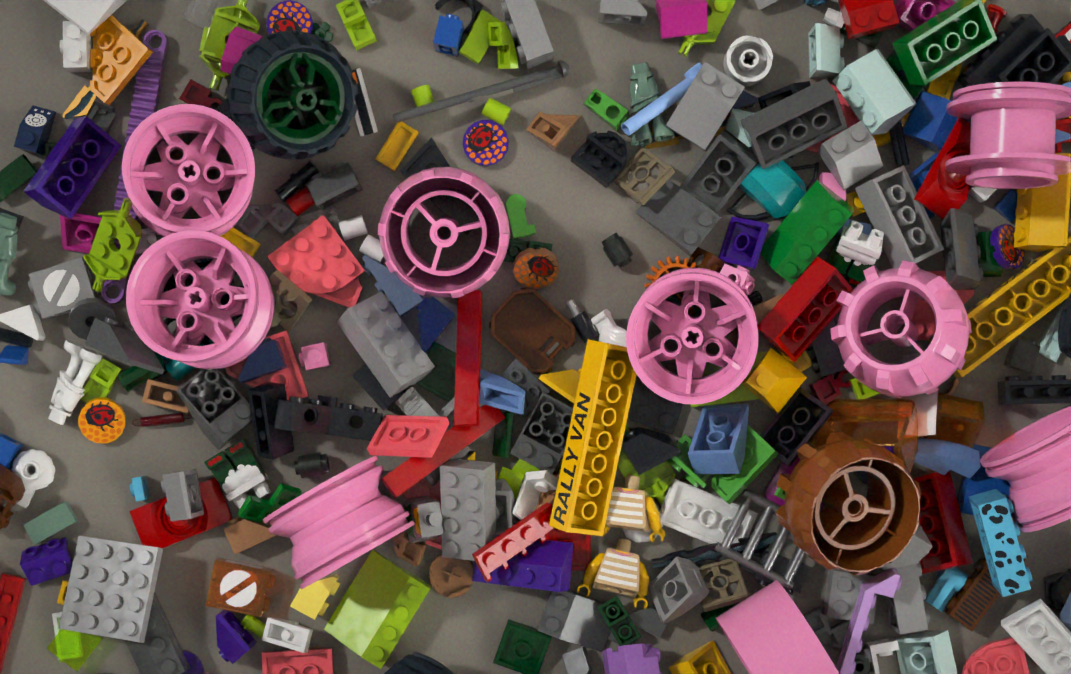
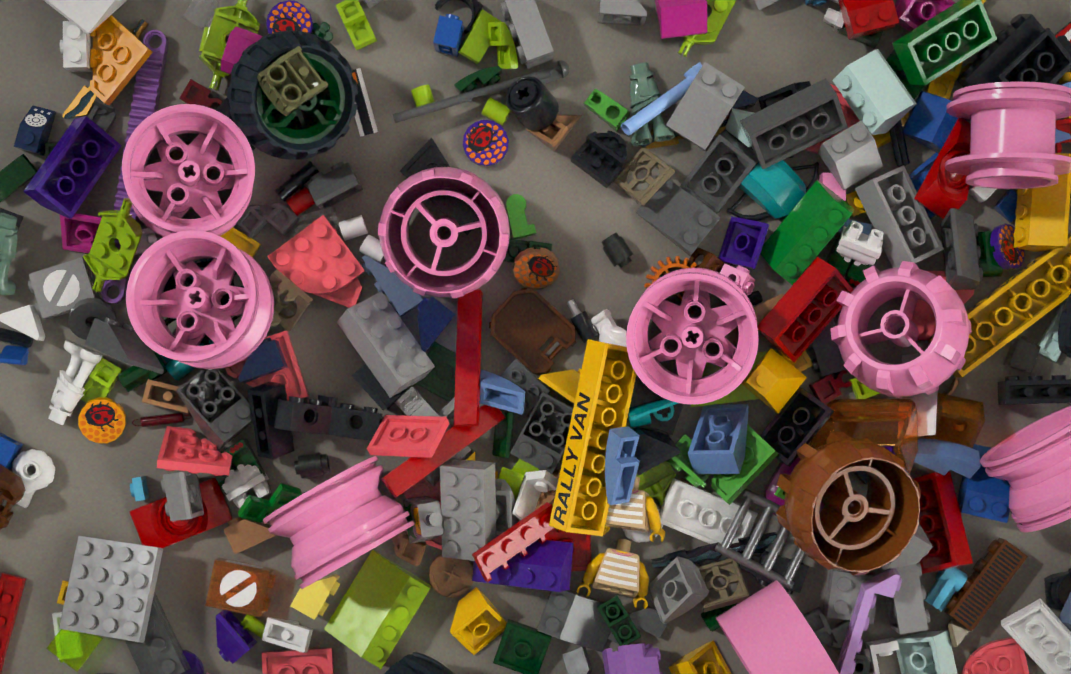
(46, 561): dark purple bracket -> none
(50, 522): sand green slope -> none
(186, 452): none -> coral plate
(290, 81): none -> olive slope
(315, 356): bright pink brick -> none
(397, 146): yellow tile -> none
(476, 621): none -> yellow slope
(485, 76): none -> dark green slope
(532, 103): none -> black piece
(620, 464): none -> medium blue slope
(640, 414): none -> teal panel
(749, 48): white brick -> none
(825, 51): light aqua slope -> none
(957, 632): none -> dark tan slope
(996, 12): red bush -> none
(1000, 542): medium azure brick -> none

